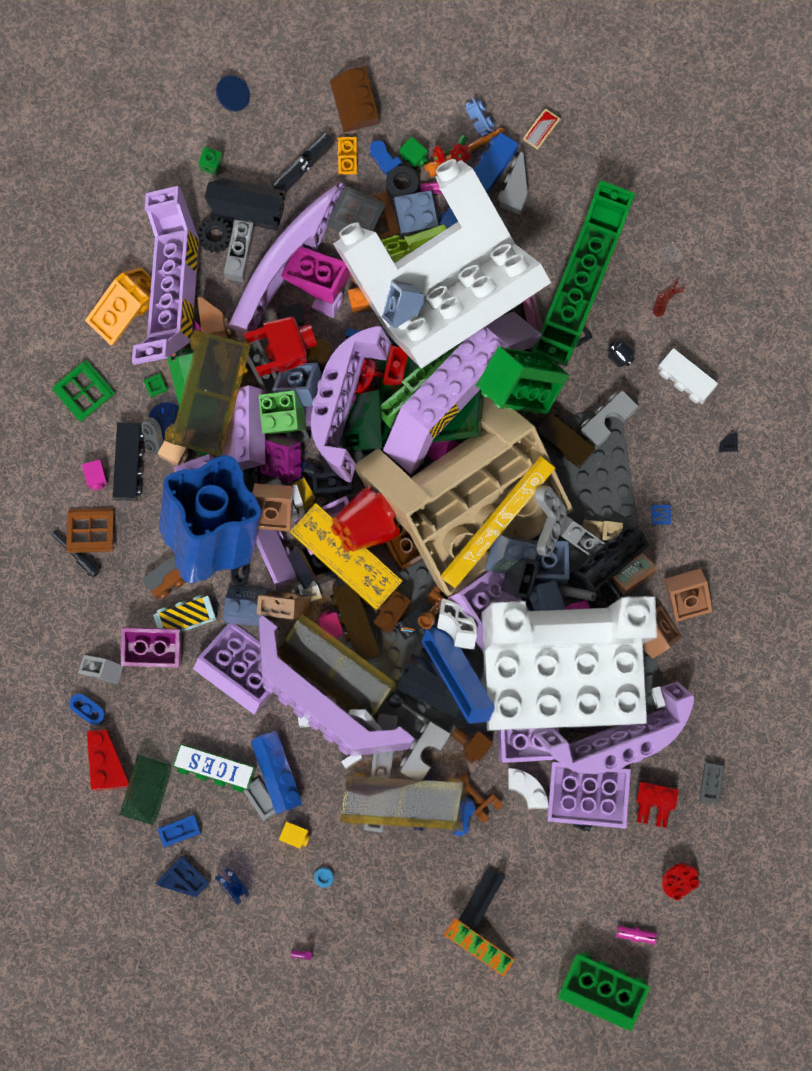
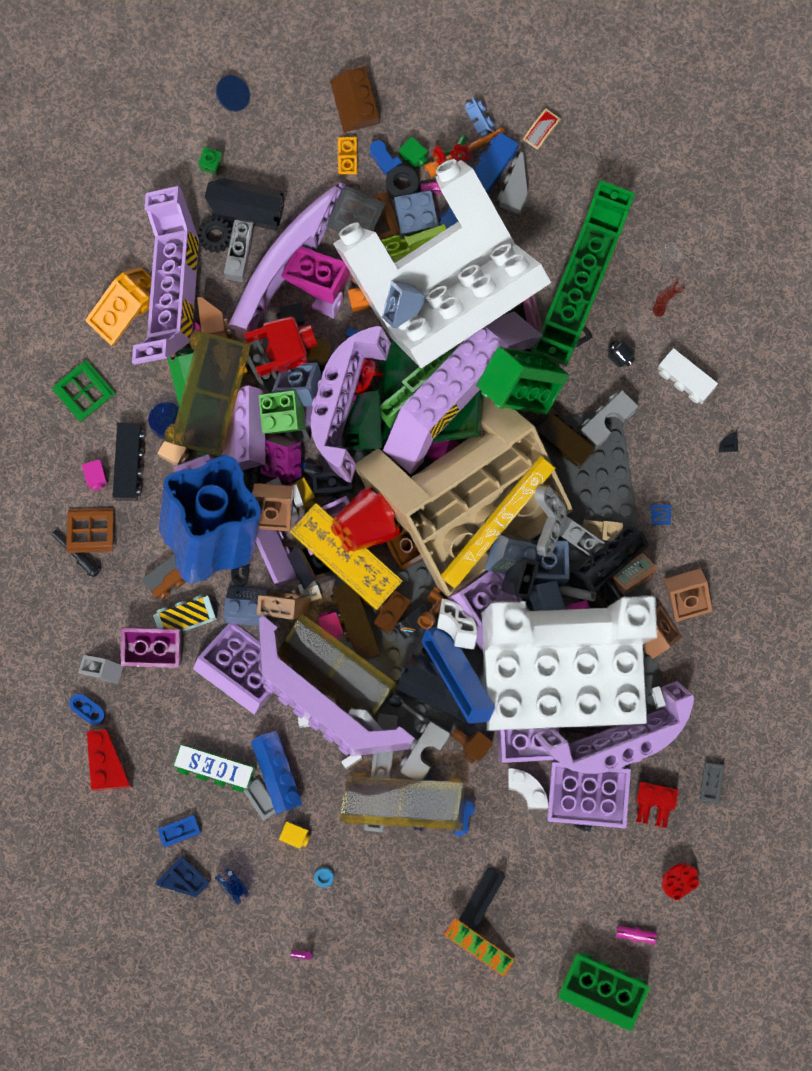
(145, 790): clear green piece -> none
(152, 435): dark grey plate -> none
(155, 385): green tile -> none
(300, 166): black piece -> none
(395, 366): red slope -> none
(481, 801): dark orange bar -> none

